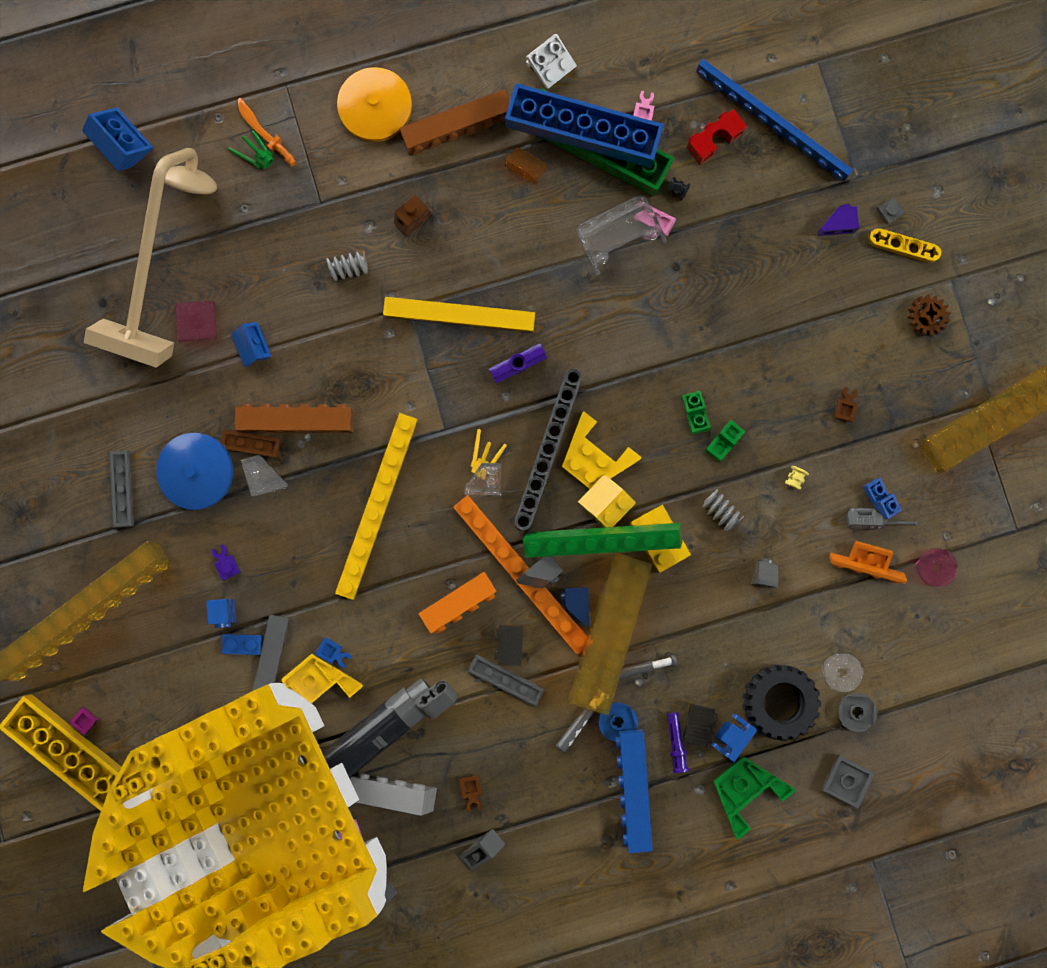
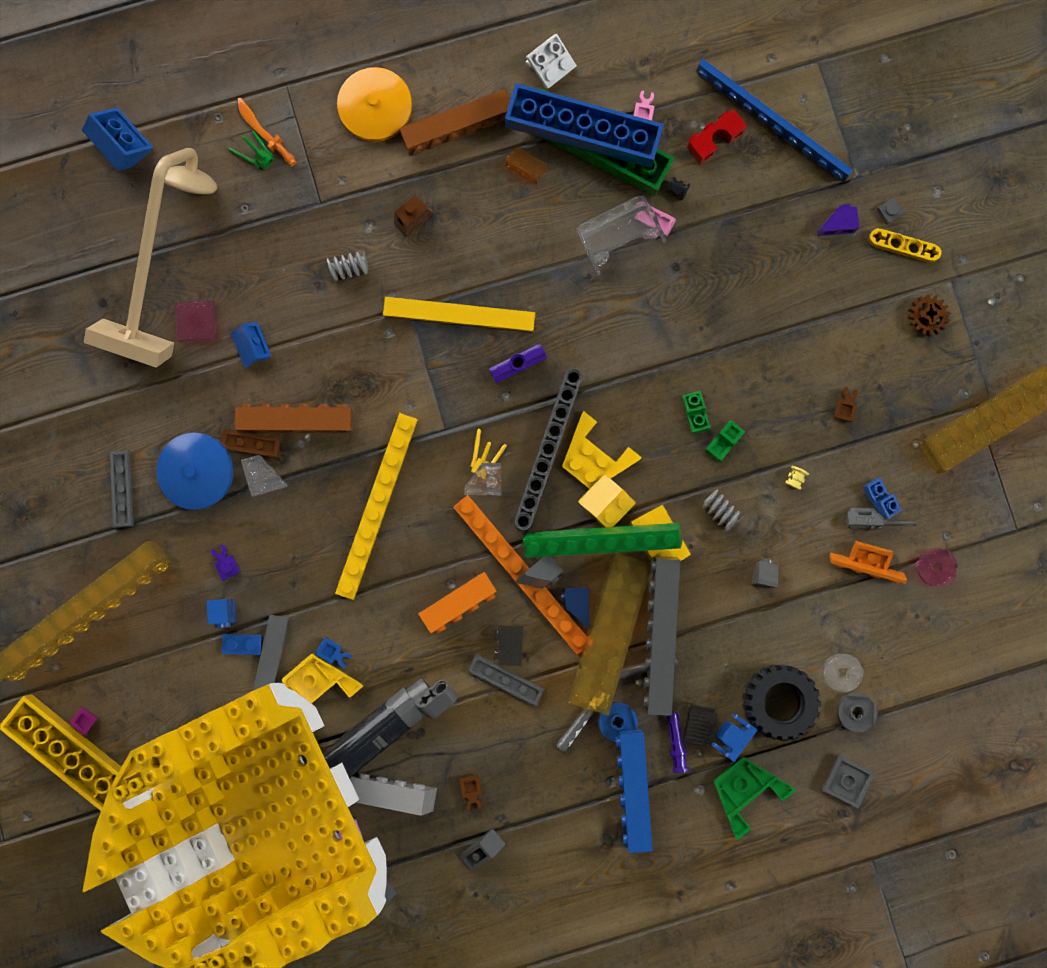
(662, 635): none -> dark grey brick

